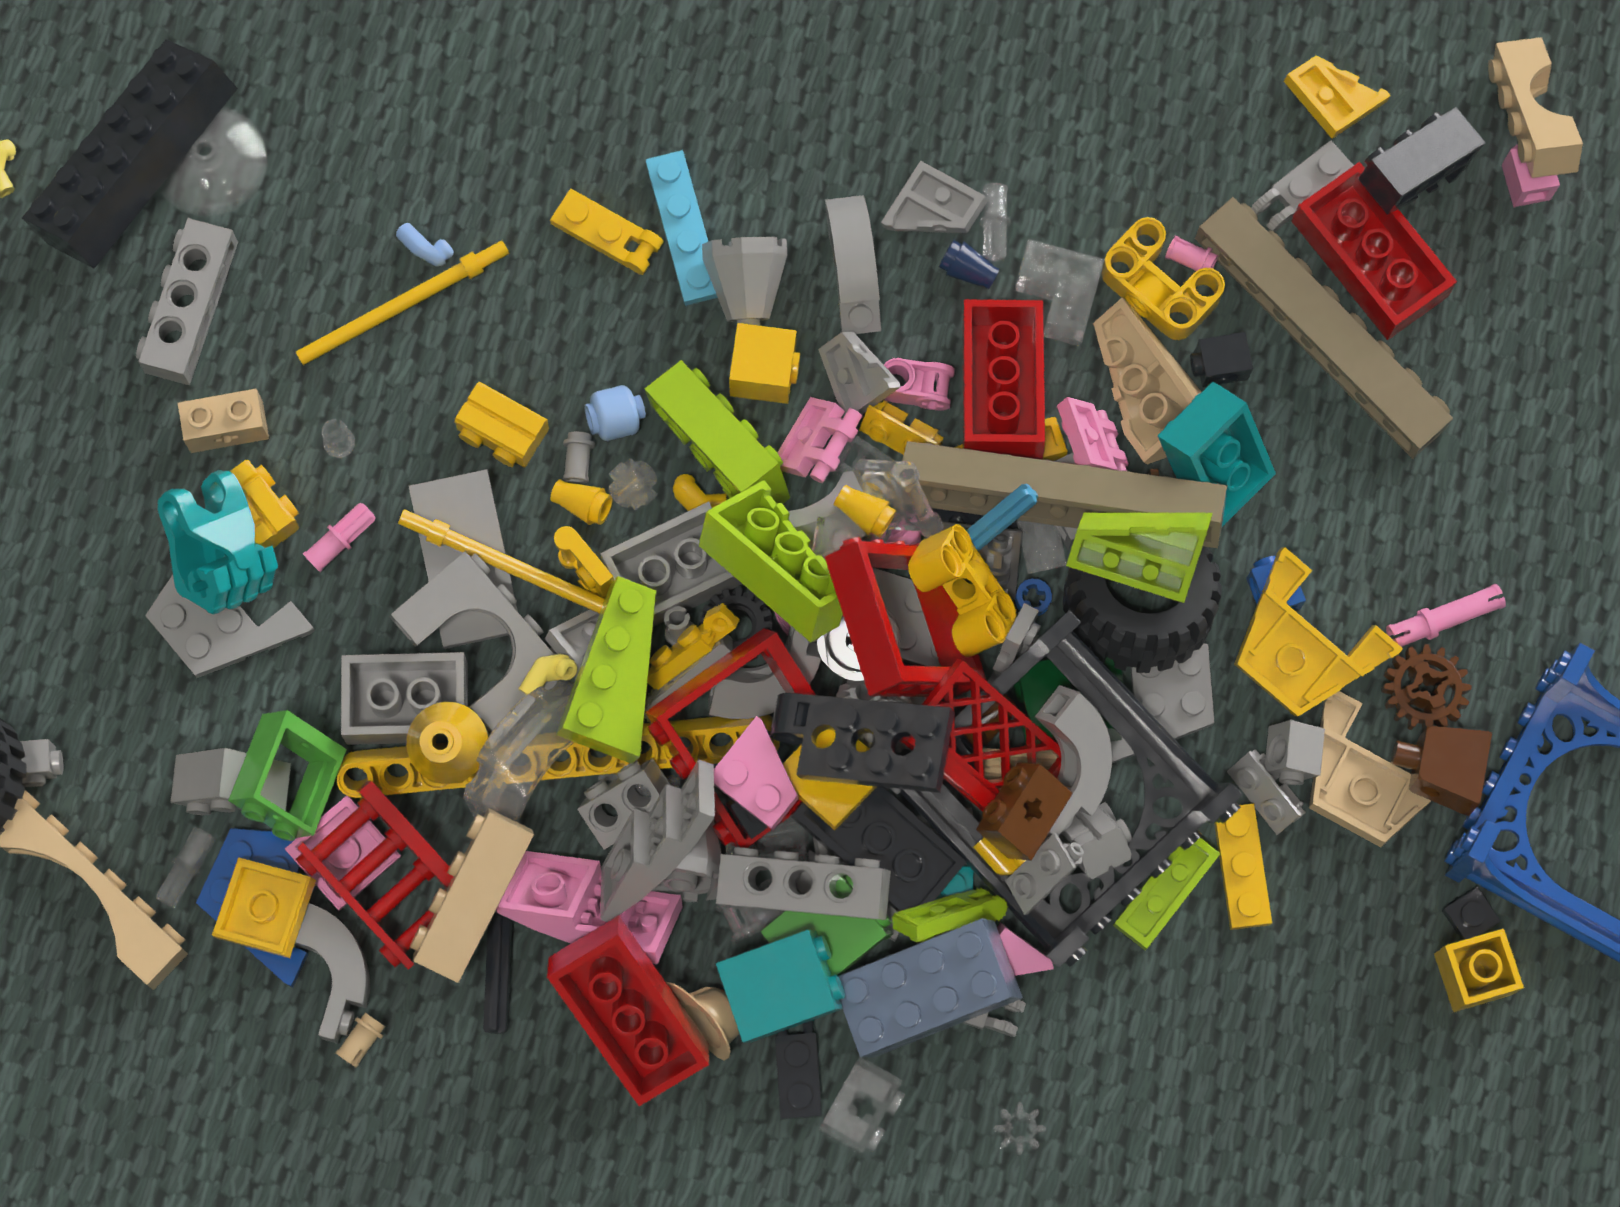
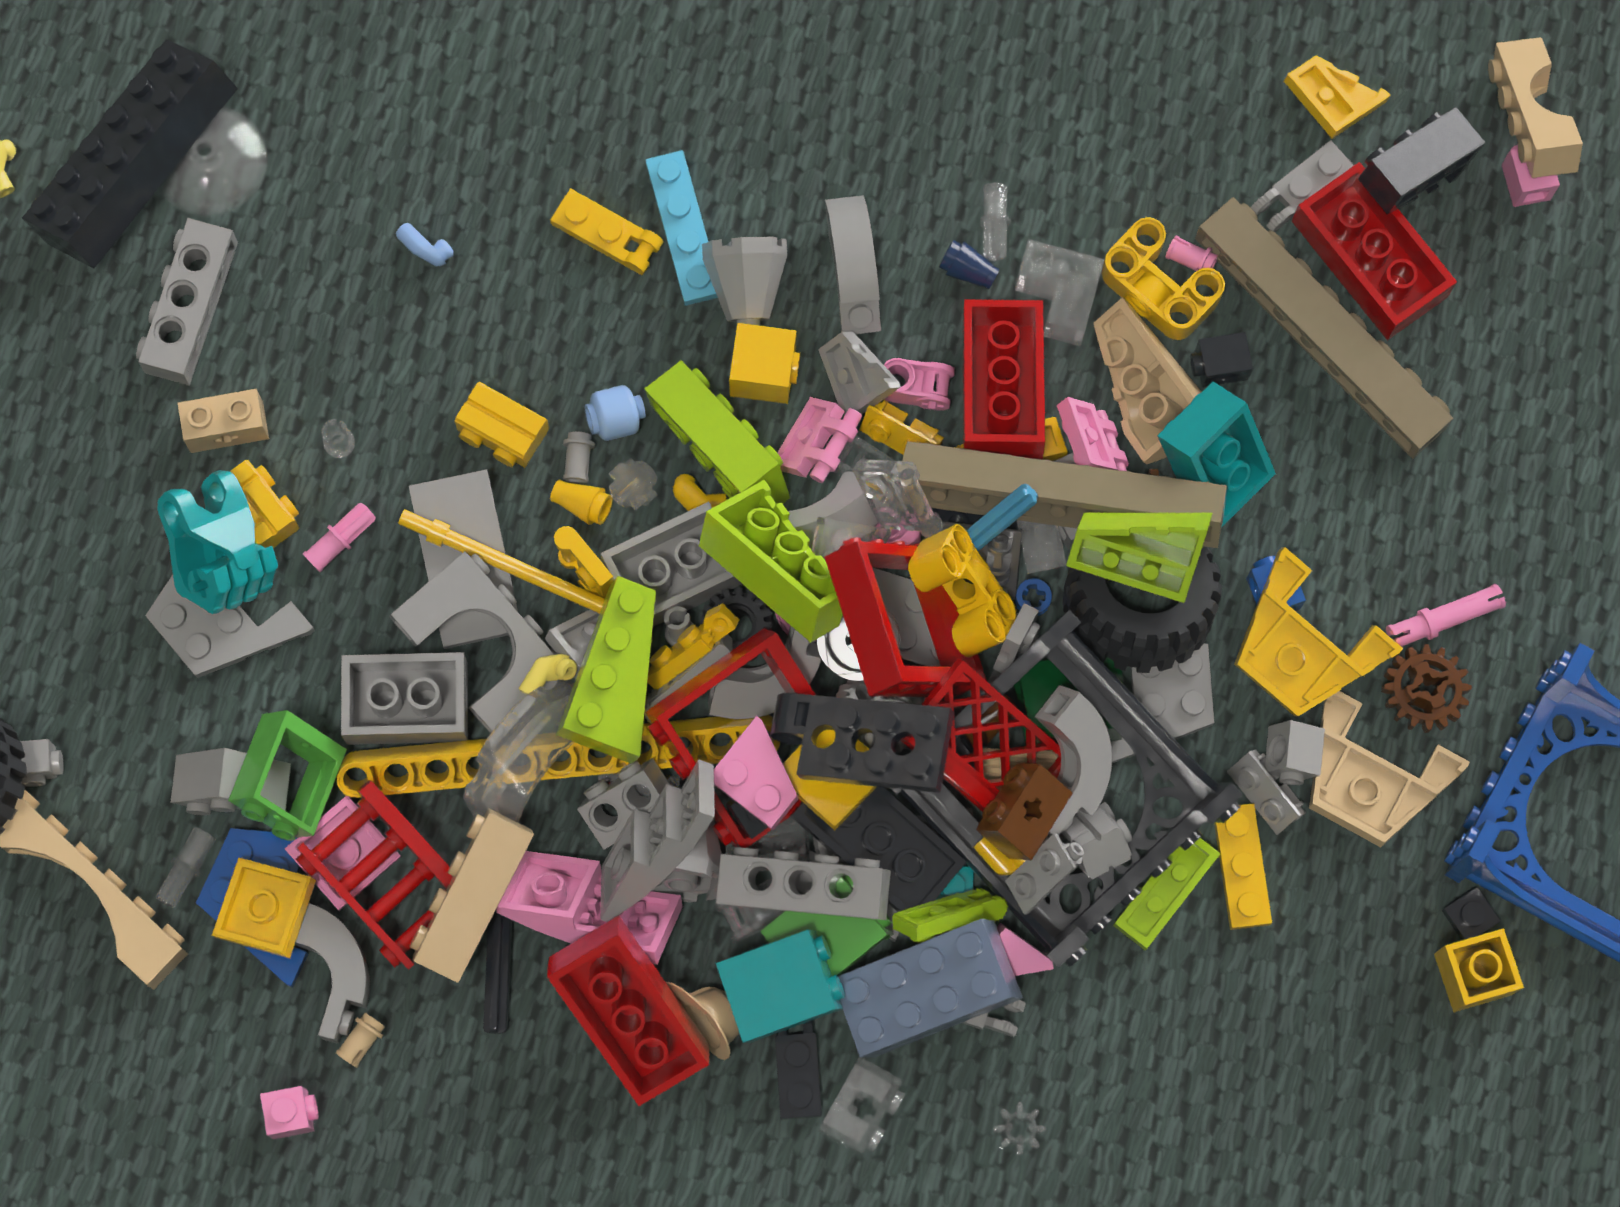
(289, 1112): none -> bright pink brick
(465, 737): yellow cone -> none
(469, 266): yellow bar -> none
(866, 511): yellow cone -> none
(934, 204): light grey wing -> none
(1447, 766): reddish brown torso -> none

